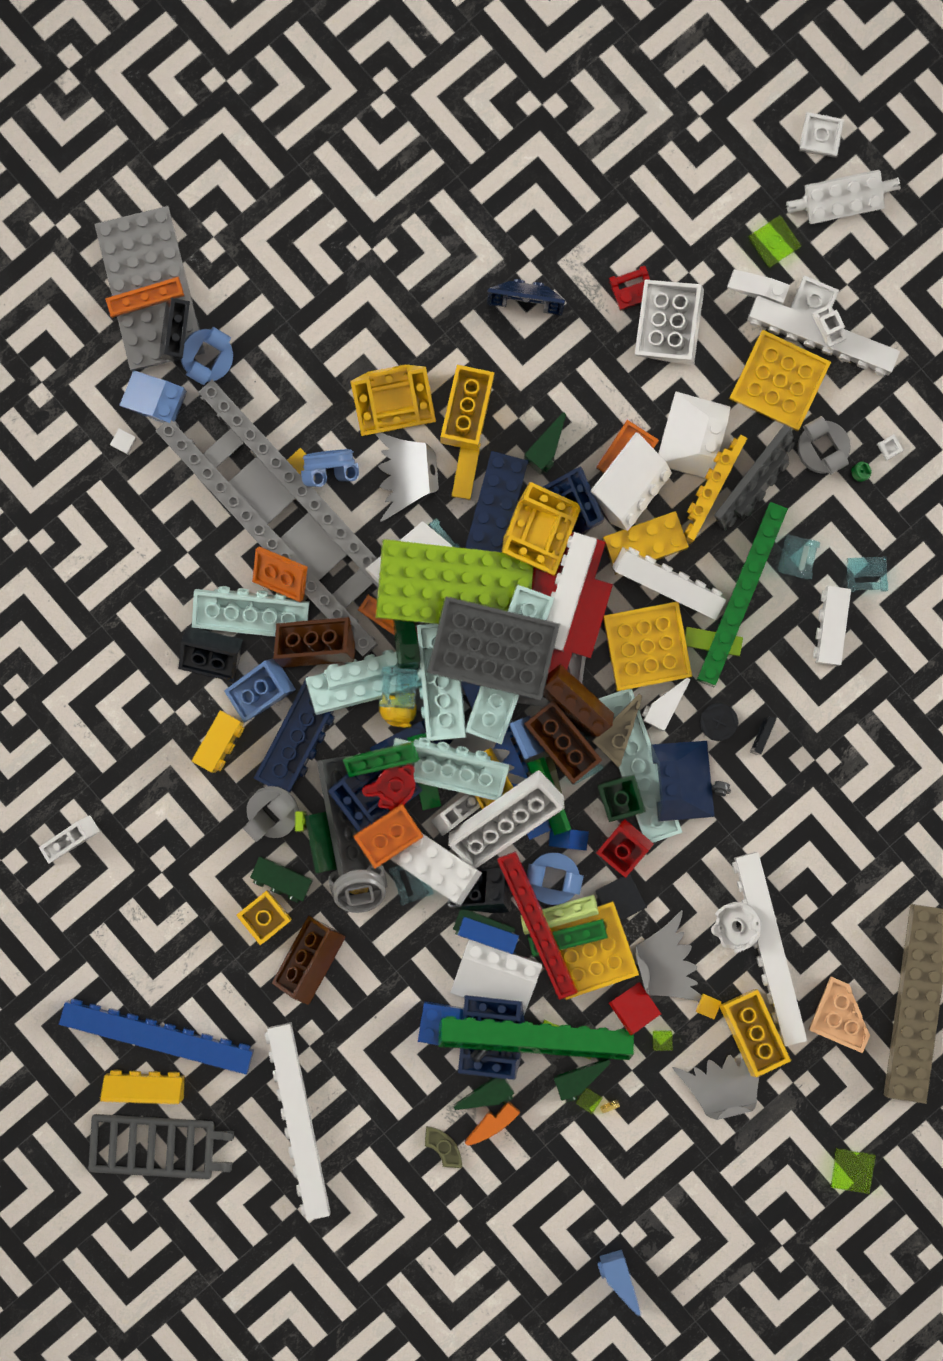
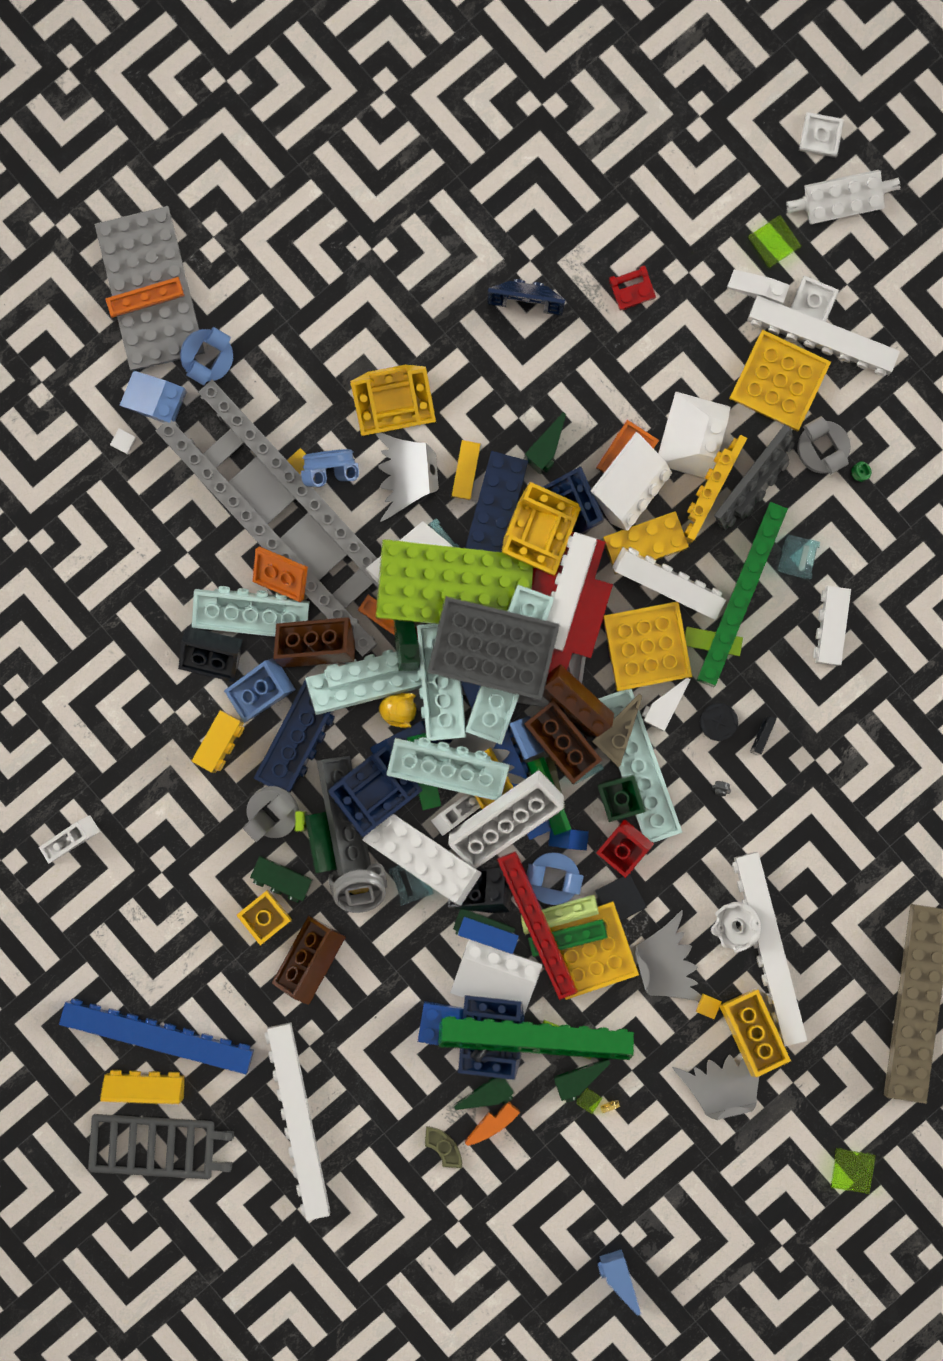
(174, 329): black brick -> none
(381, 759): green tile -> none
(388, 836): orange tile -> none
(393, 786): red tile -> none
(404, 690): clear light blue plate -> none
(467, 407): yellow brick -> none
(635, 1008): red tile -> none
(662, 1040): clear neon green tile -> none
(669, 321): white slope -> none
(683, 780): dark blue slope -> none
(830, 325): white brick -> none
(840, 1017): light nougat plate -> none
(867, 568): clear light blue plate -> none
(890, 447): white tile -> none

